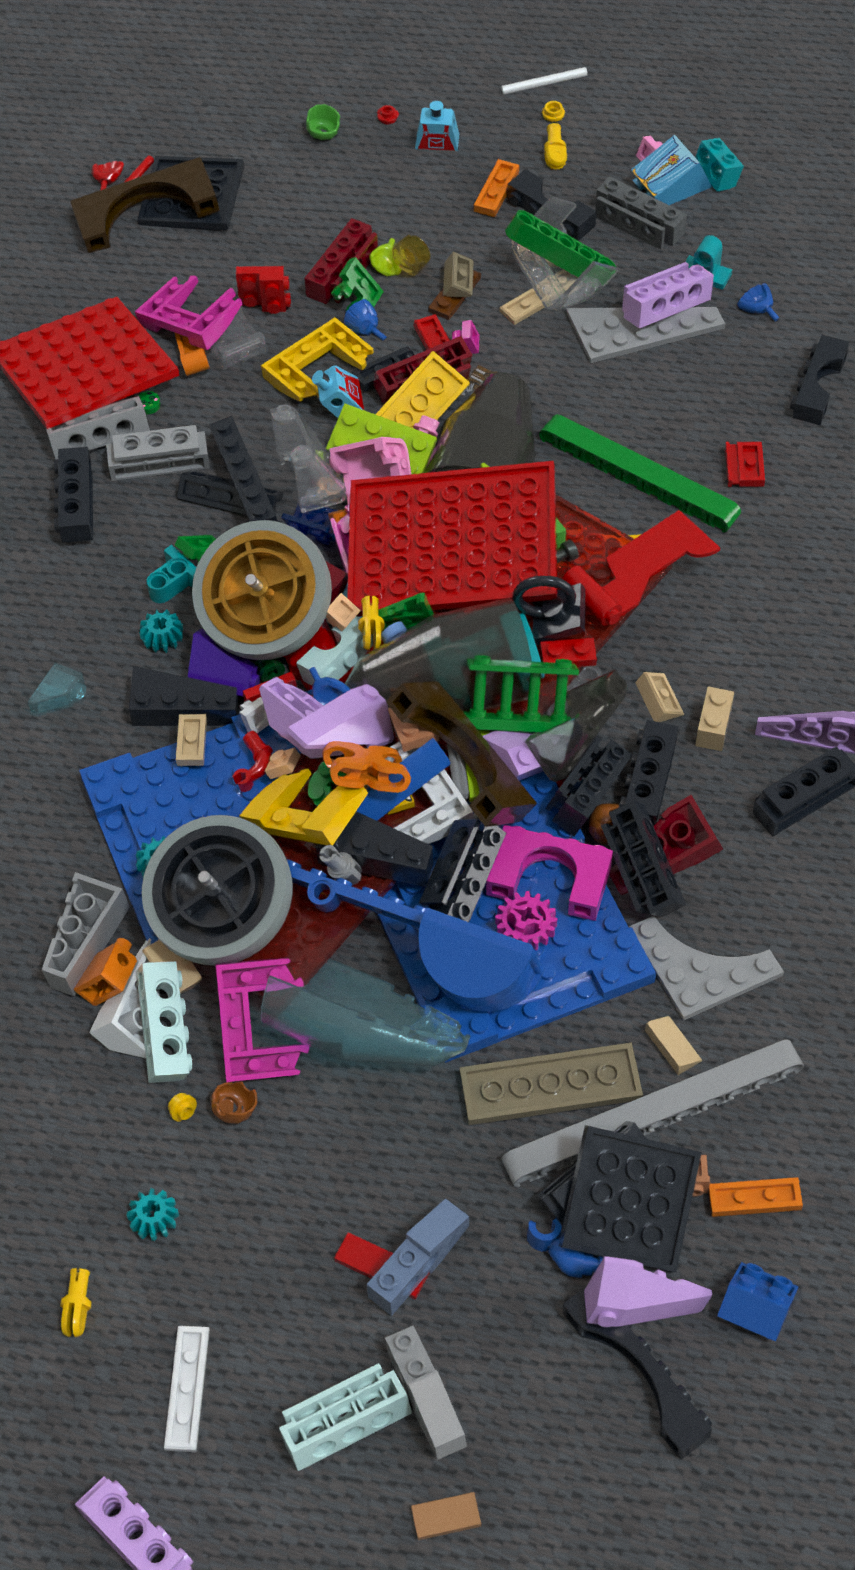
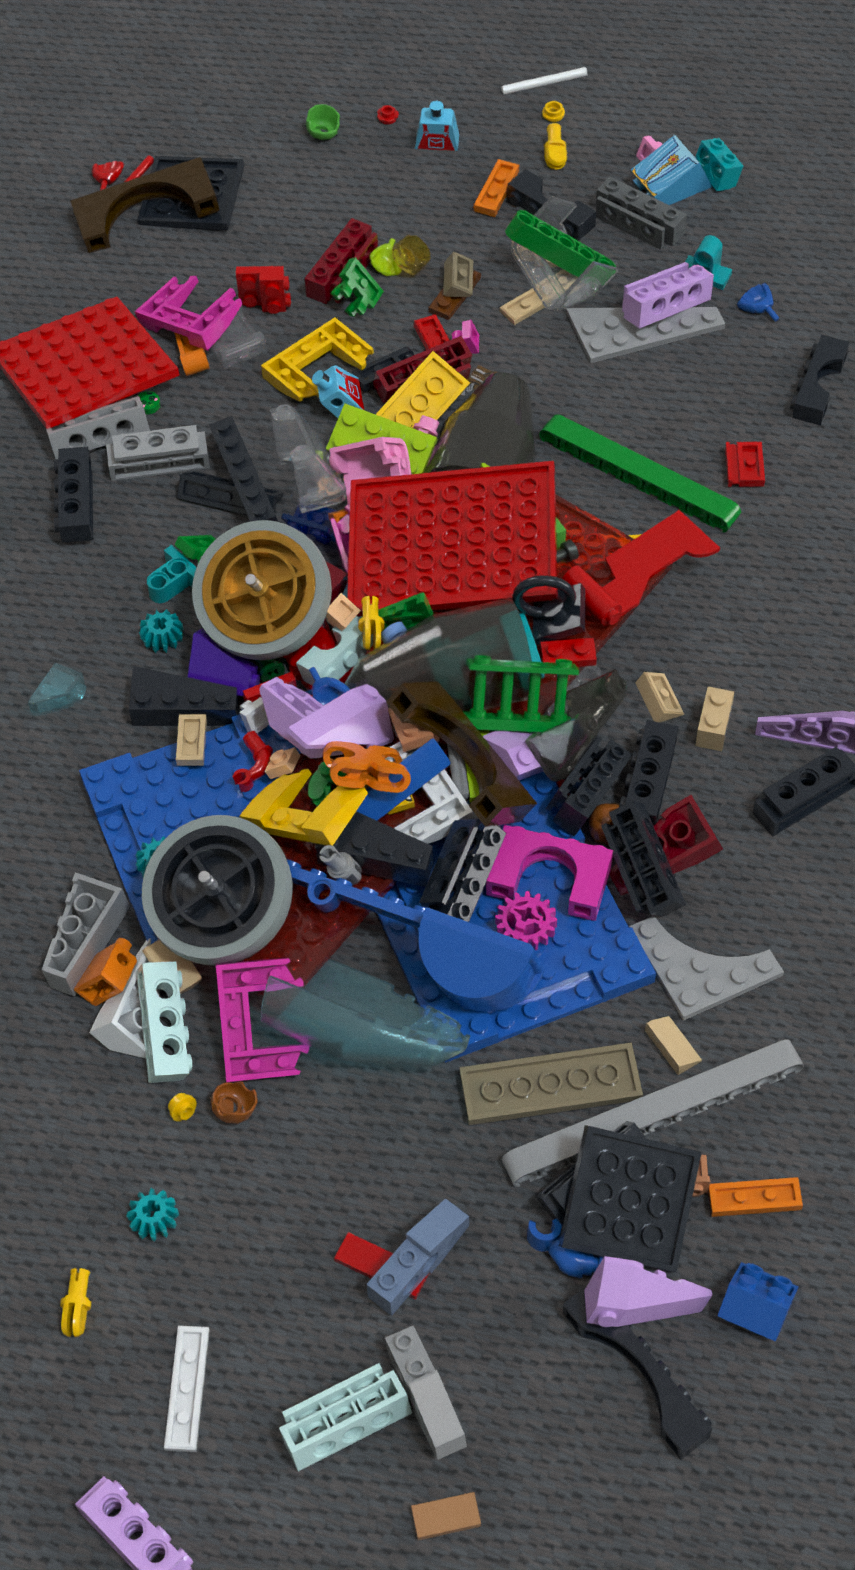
(363, 319): blue piece -> none

